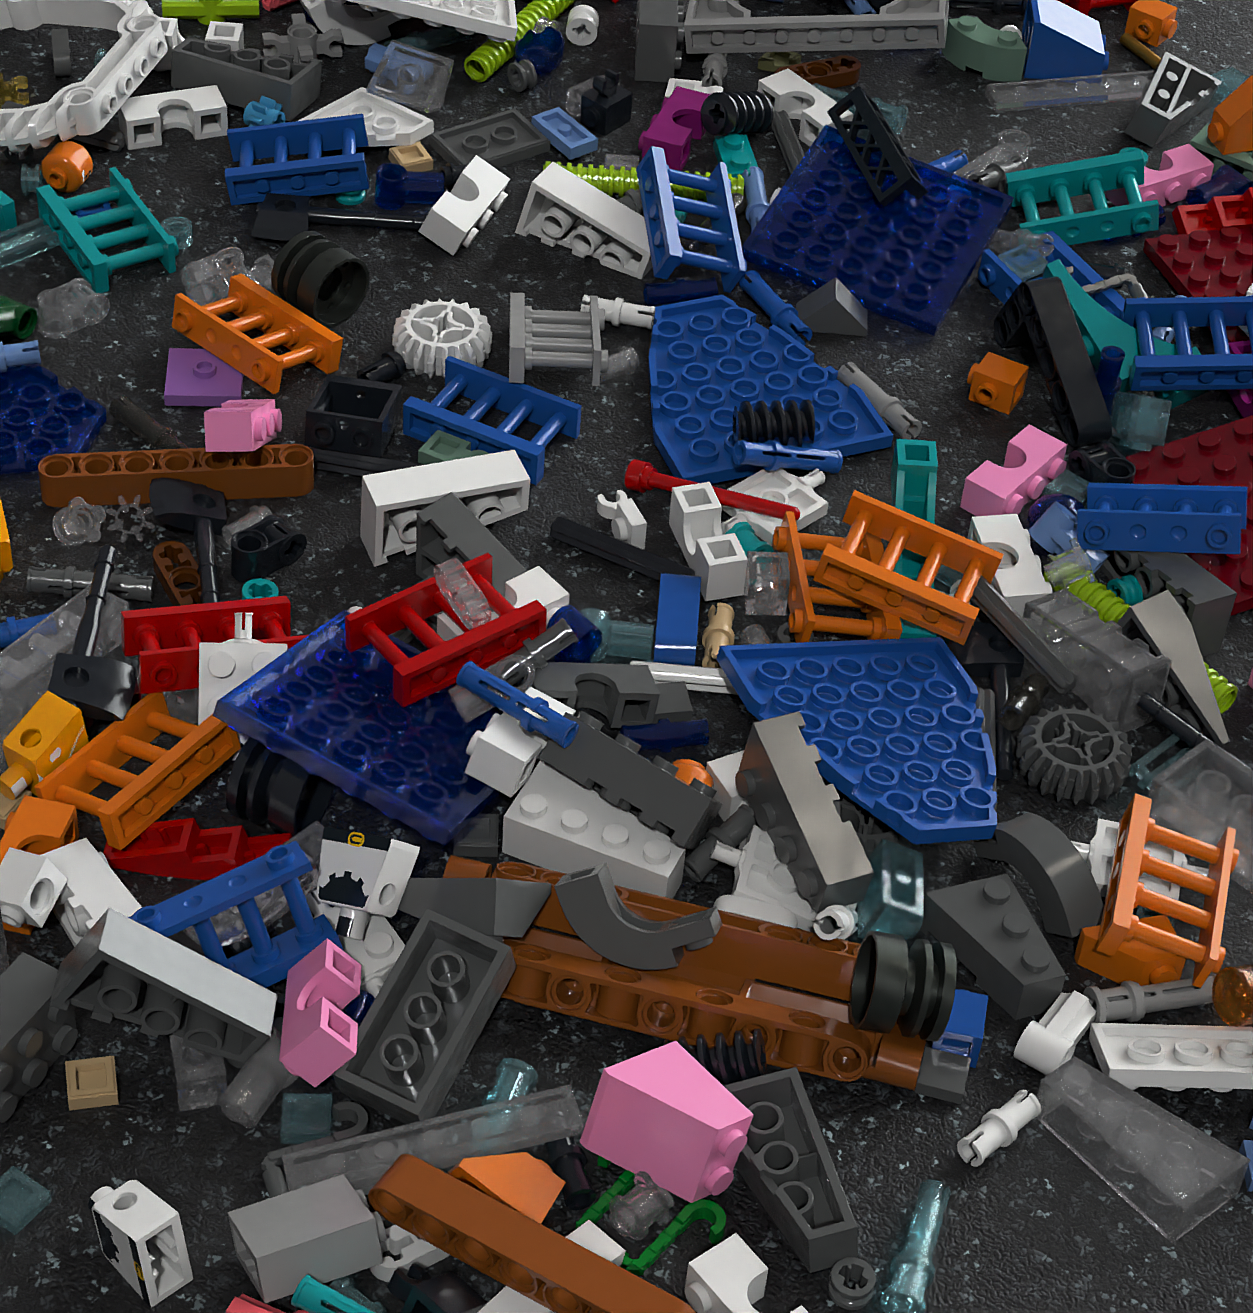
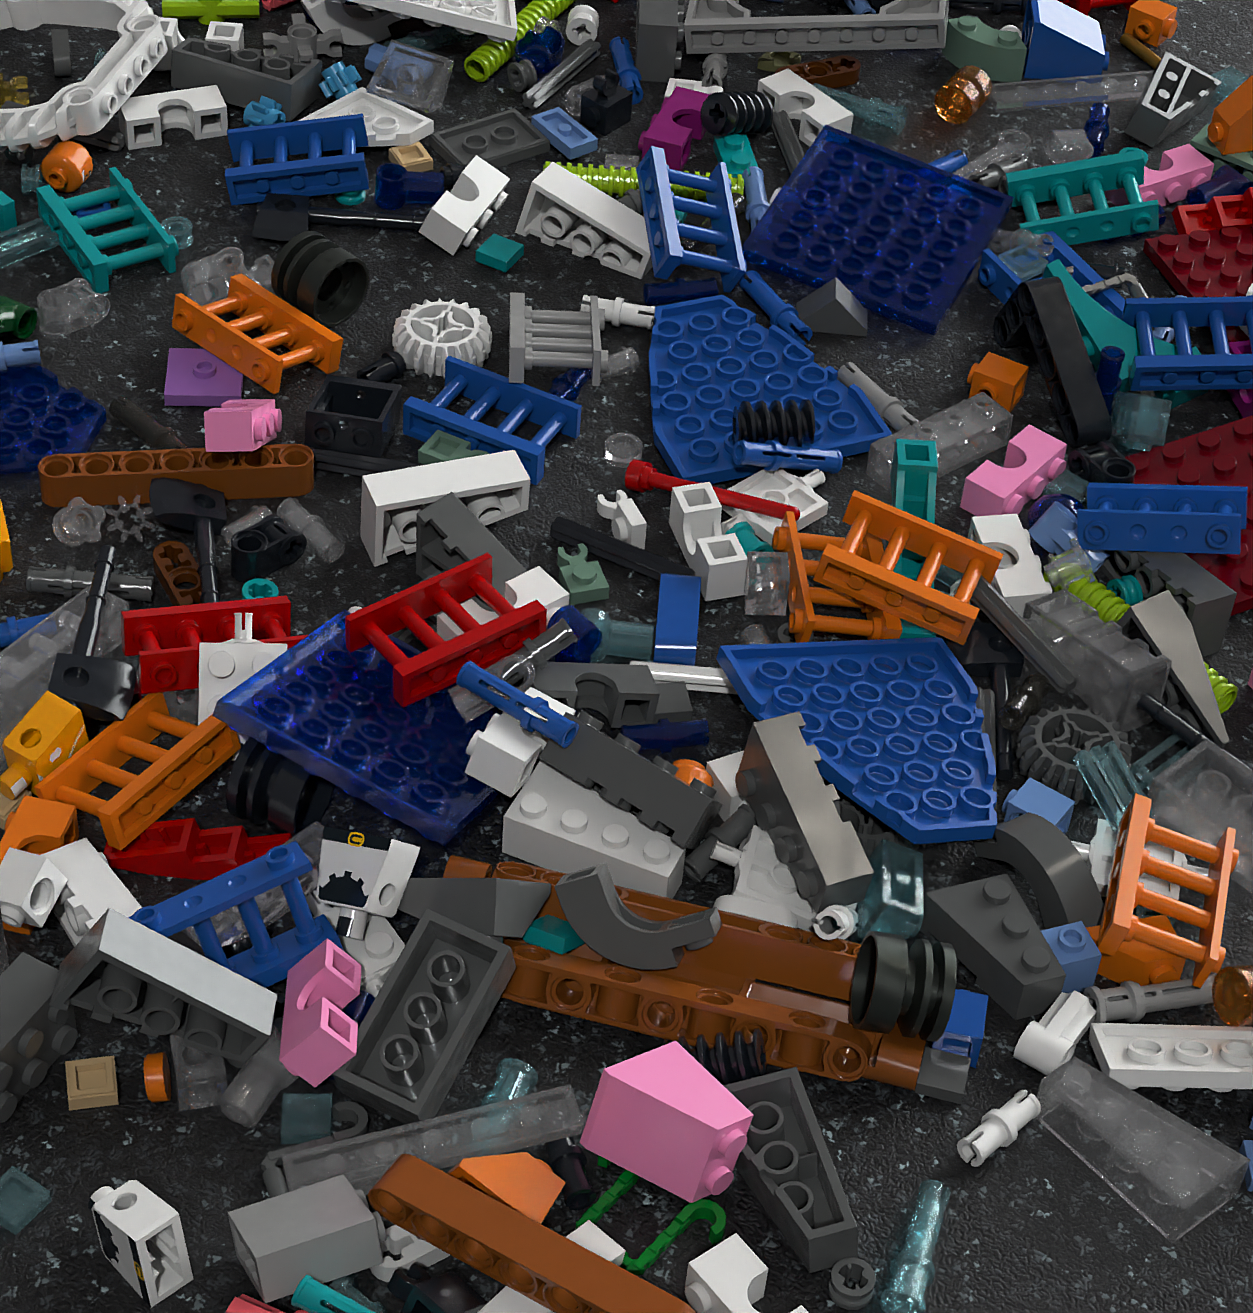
(157, 1077): none -> orange tile
(312, 528): none -> clear pin
(339, 80): none -> dark azure gear
(462, 593): clear beam -> none
(478, 837): dark grey tile -> none
(499, 252): none -> teal tile
(552, 934): none -> teal tile
(561, 74): none -> dark grey axle
(569, 384): none -> clear blue pin
(581, 578): none -> sand green plate
(622, 449): none -> clear tile
(624, 64): none -> blue pin
(640, 1208): clear brick -> none
(717, 633): tan pin -> none
(886, 142): black fence -> none
(960, 432): none -> clear brick
(963, 94): none -> clear orange wheel
(1039, 800): none -> medium blue brick
(1068, 146): none -> clear piece
(1076, 955): none -> medium blue brick
(1097, 127): none -> clear blue pin
(1118, 776): none -> clear light blue tile

